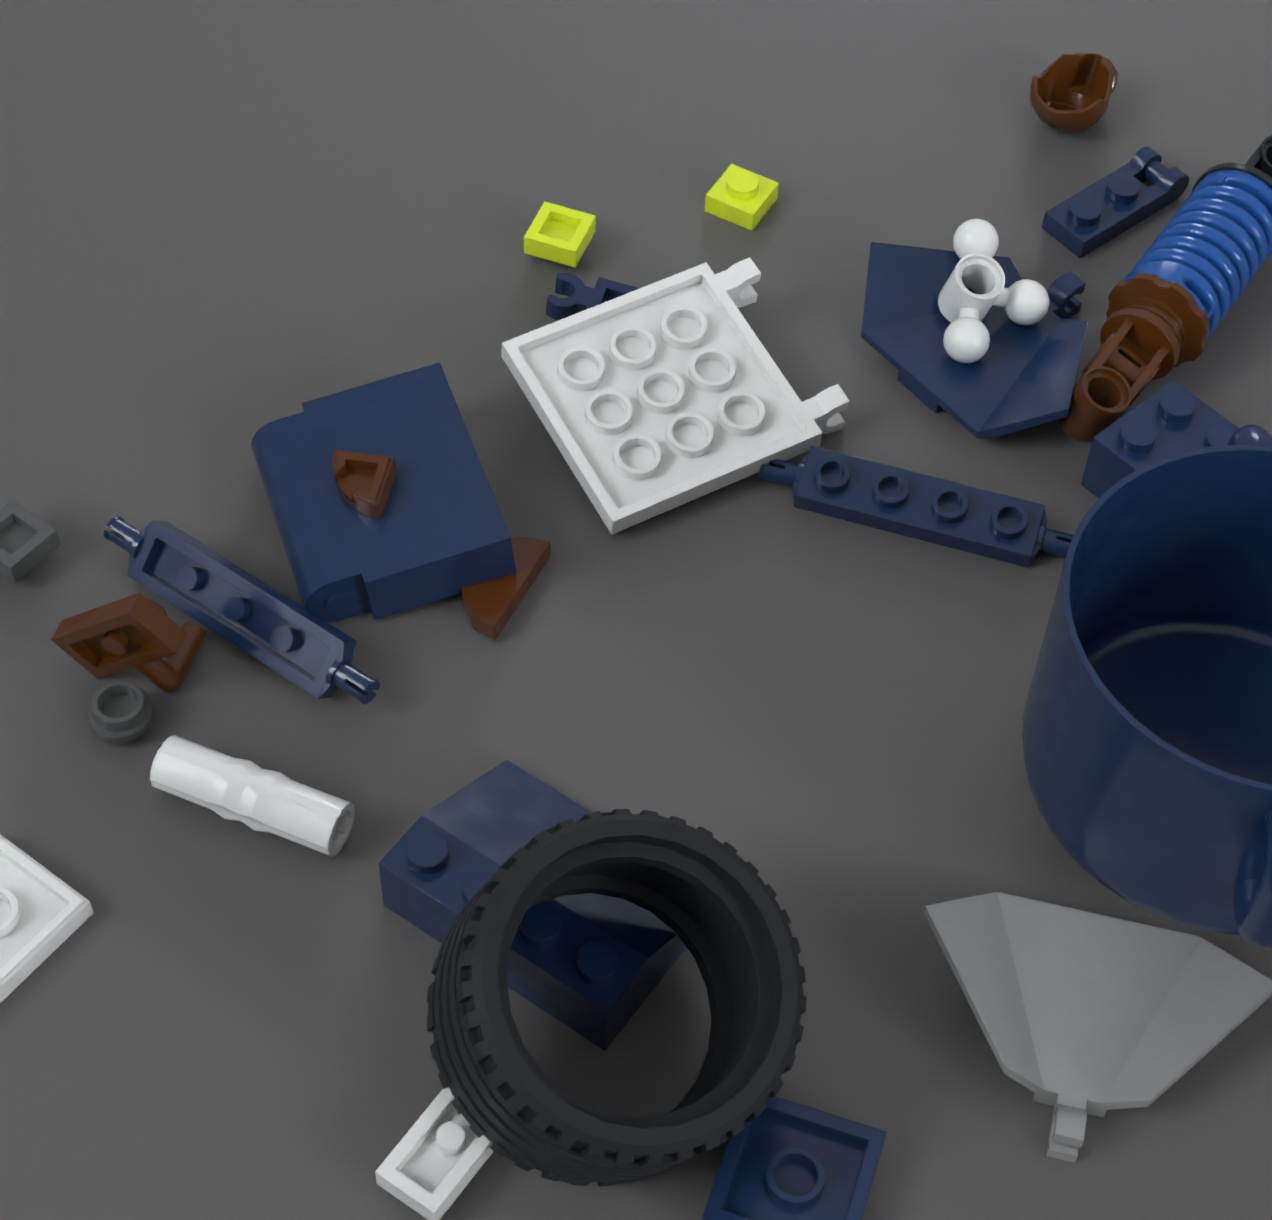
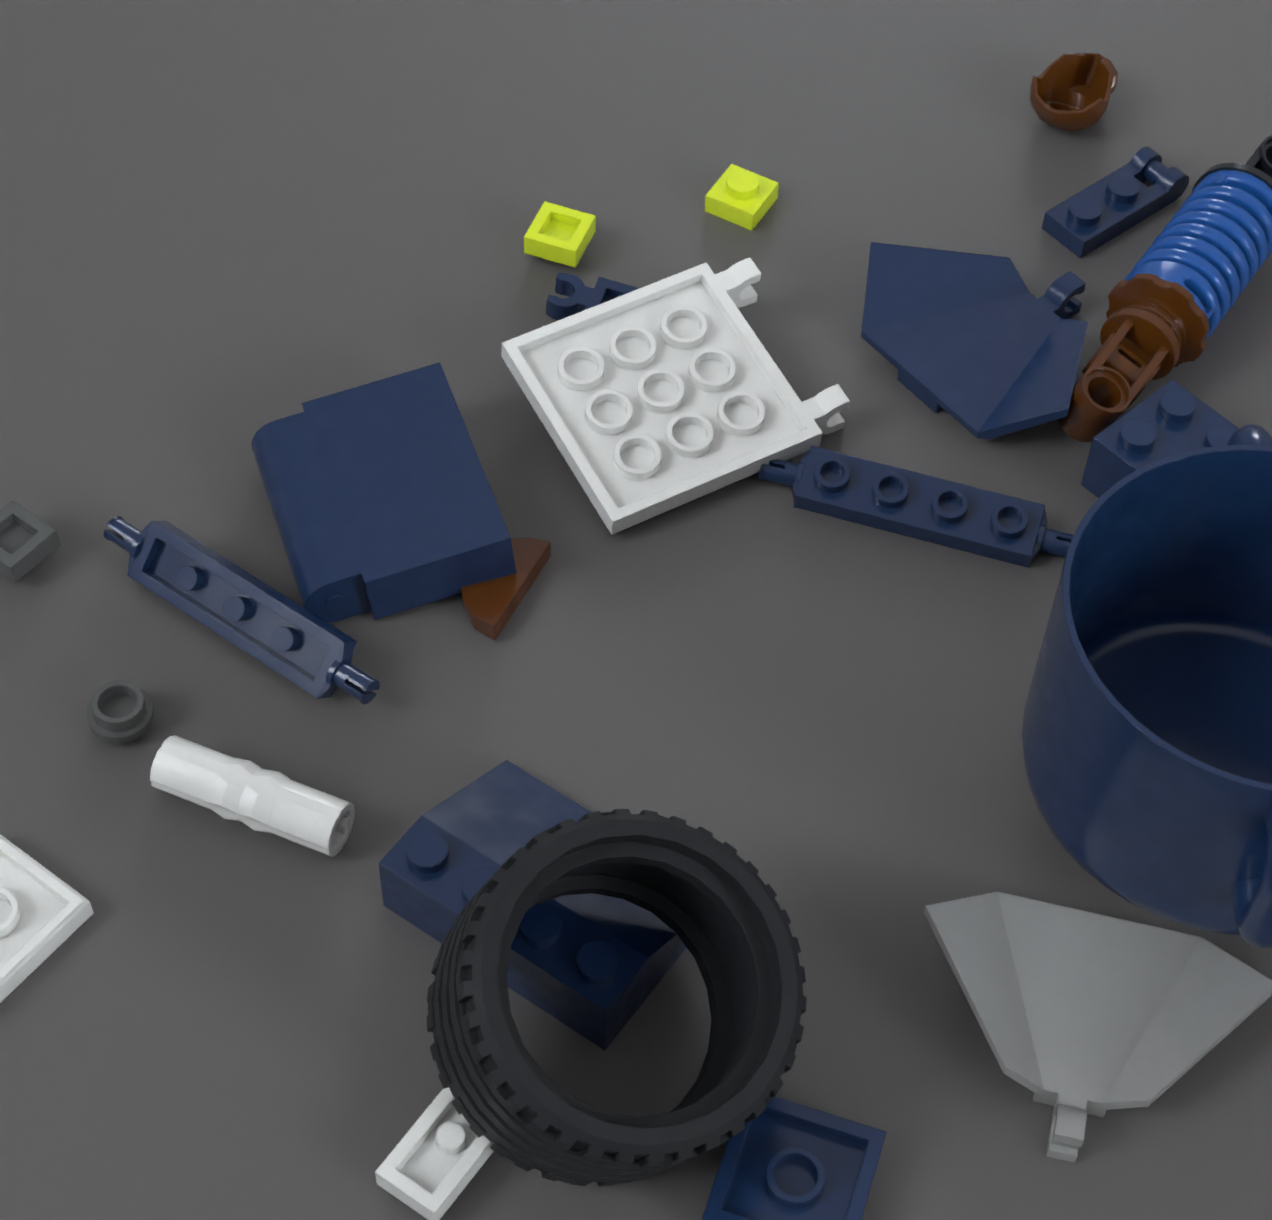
(128, 636): reddish brown plate -> none
(364, 480): reddish brown tile -> none
(1023, 302): white piece -> none

